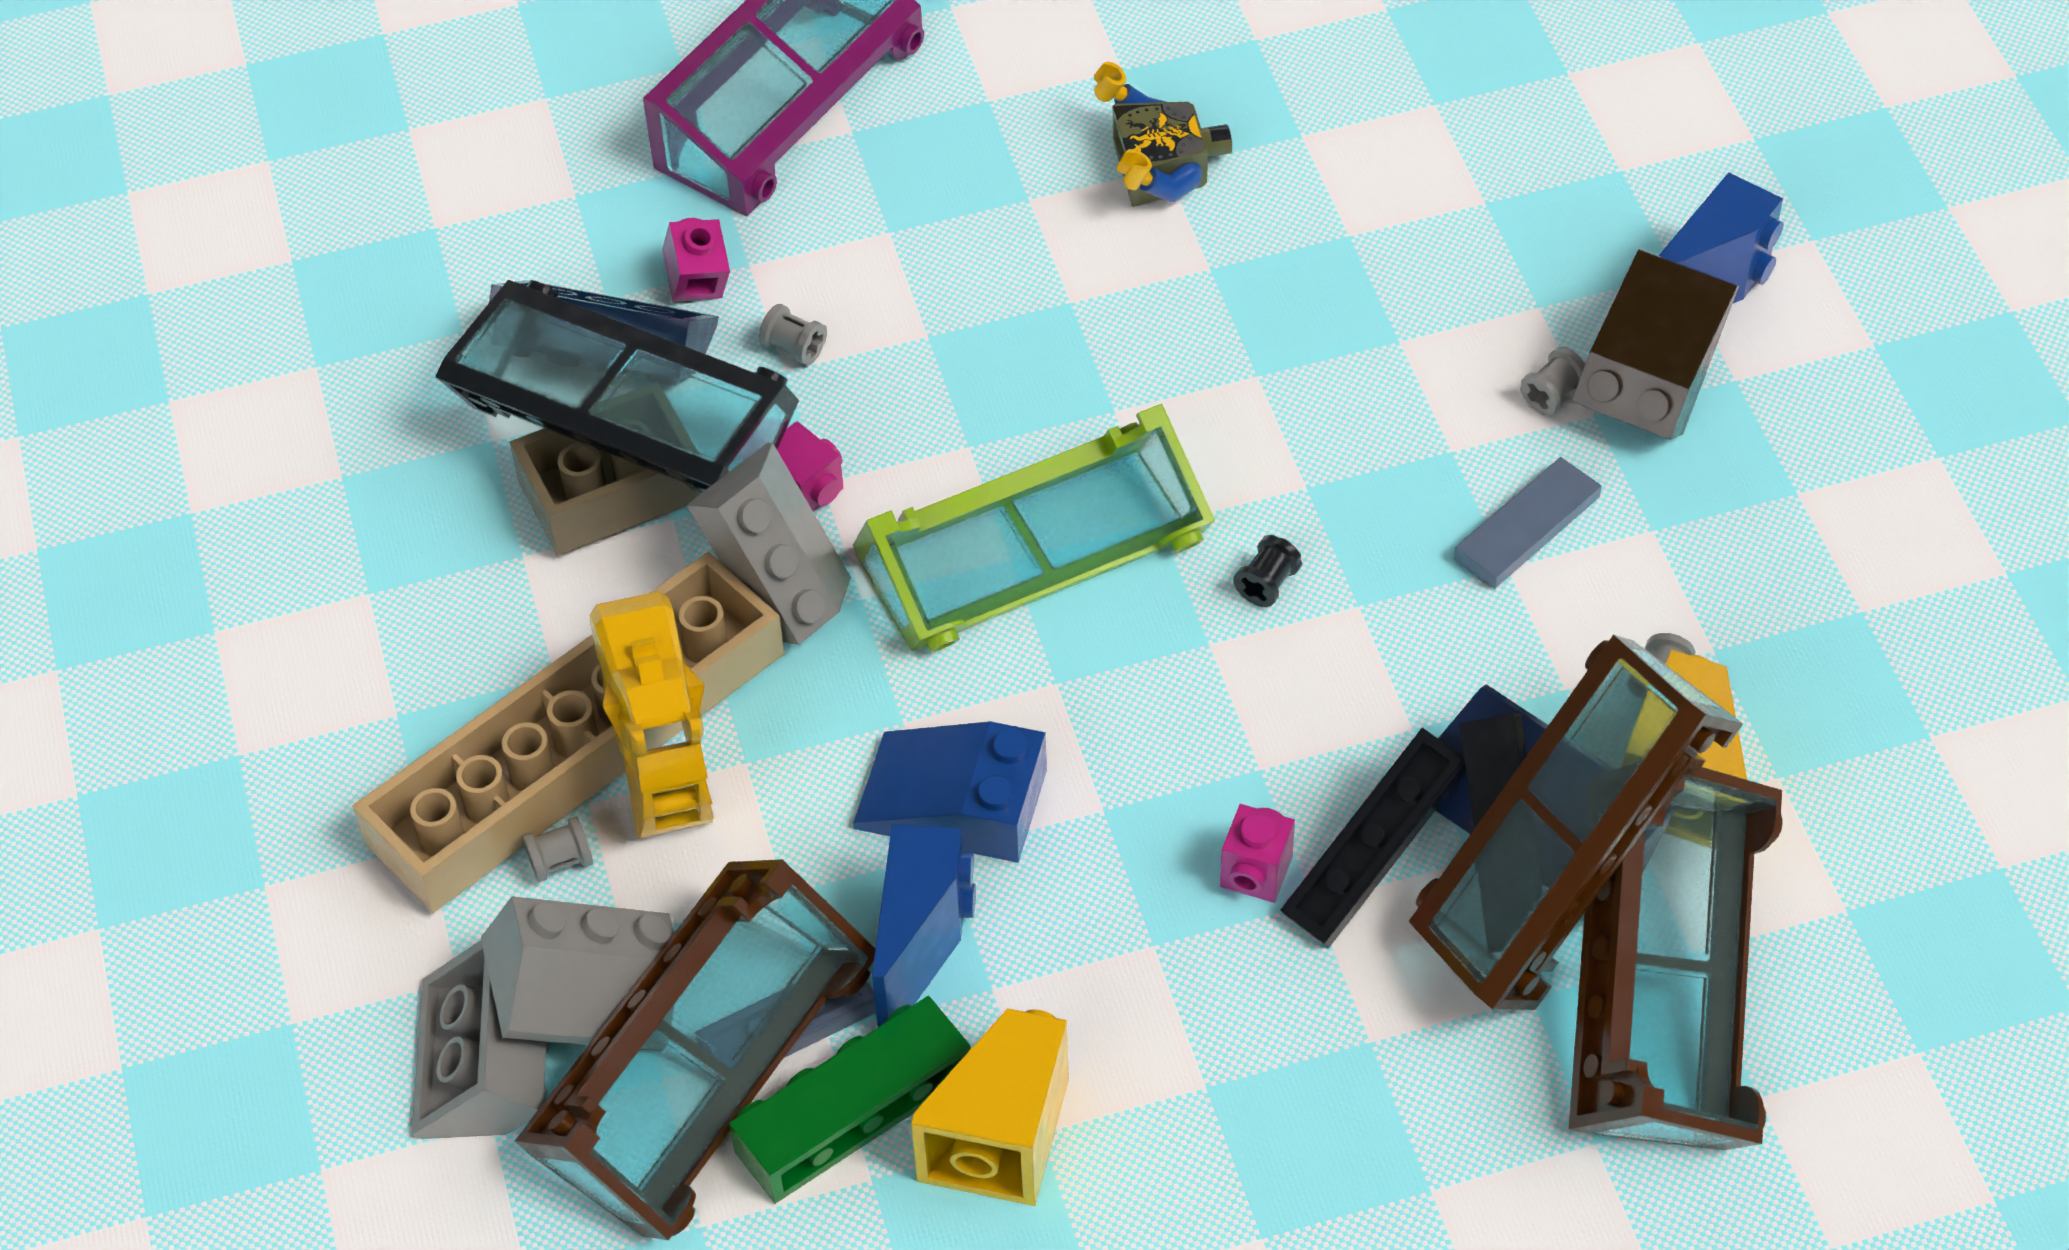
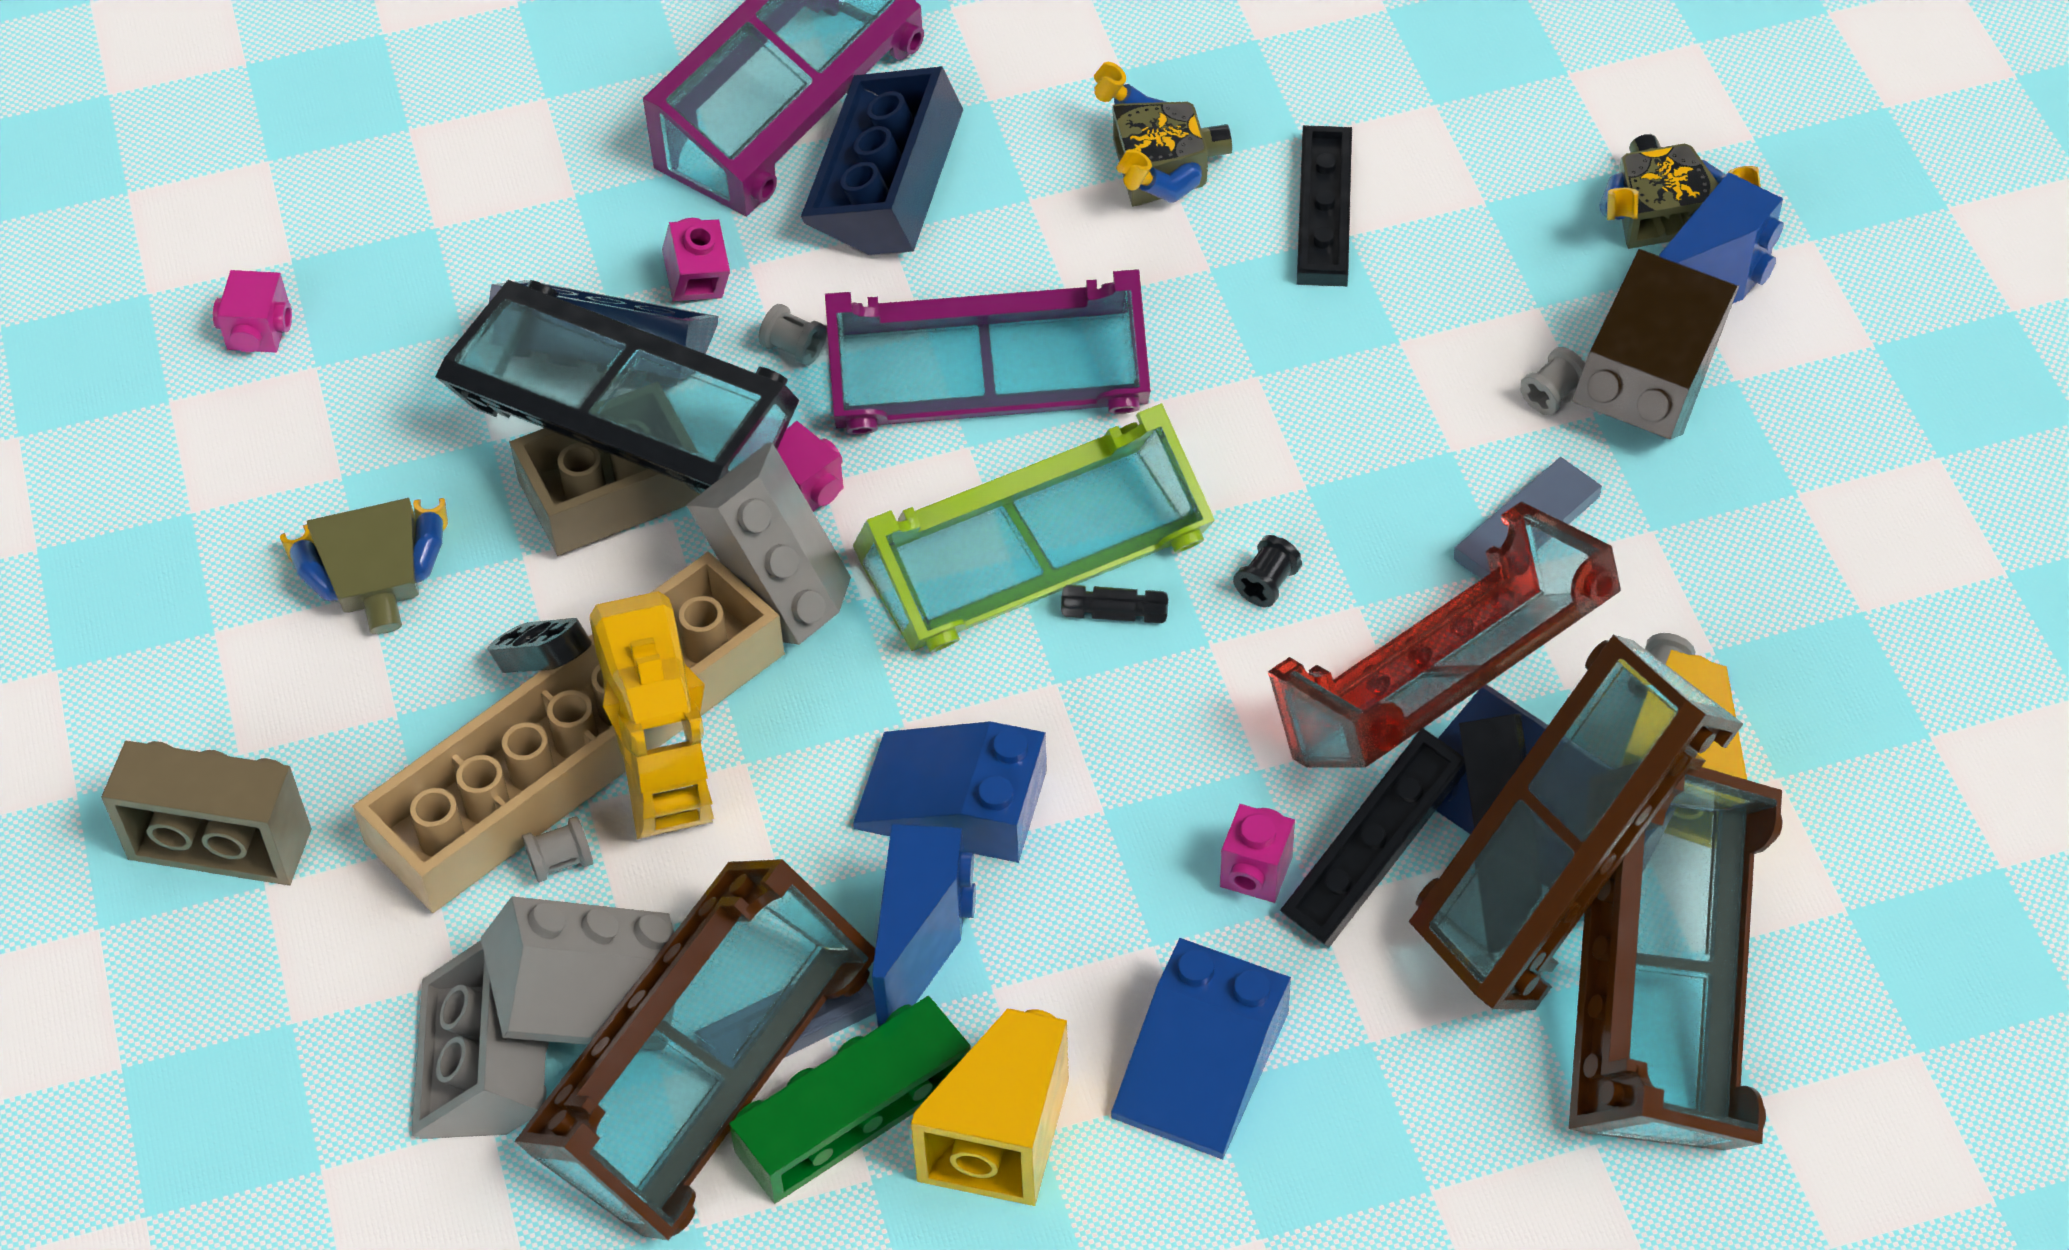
(207, 812): none -> dark tan brick
(253, 311): none -> dark pink brick
(370, 557): none -> olive torso
(539, 645): none -> black beam
(884, 160): none -> dark blue slope
(988, 354): none -> clear light blue windscreen
(1114, 603): none -> black axle
(1202, 1047): none -> blue slope
(1324, 206): none -> black tile
(1535, 589): none -> clear red windscreen
(1661, 189): none -> torso

